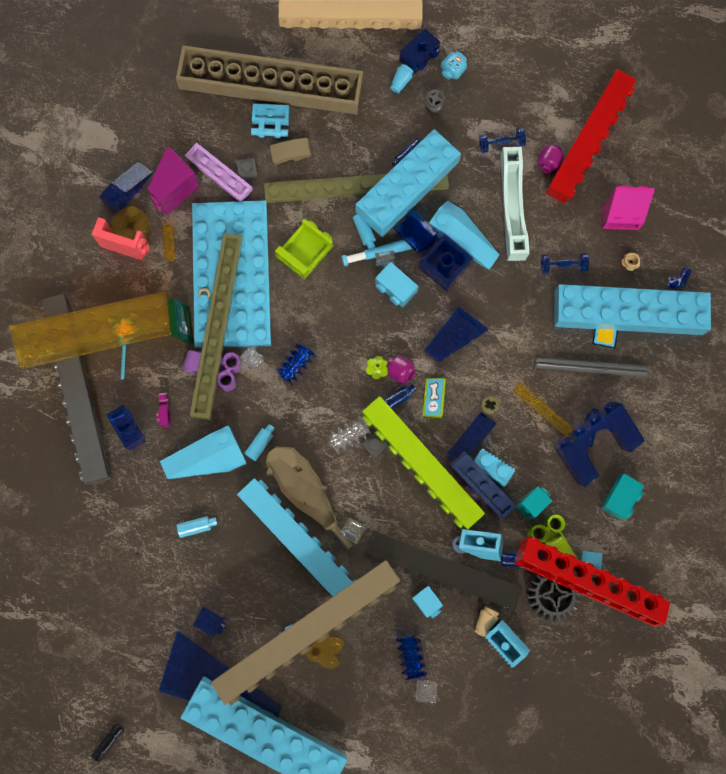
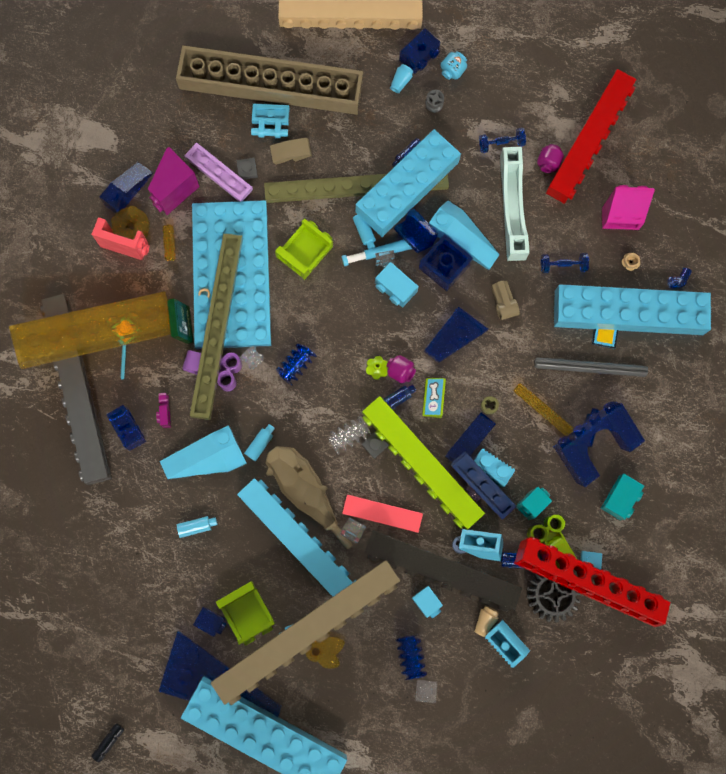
(246, 613): none -> lime panel
(382, 513): none -> coral tile
(506, 305): none -> dark tan piece

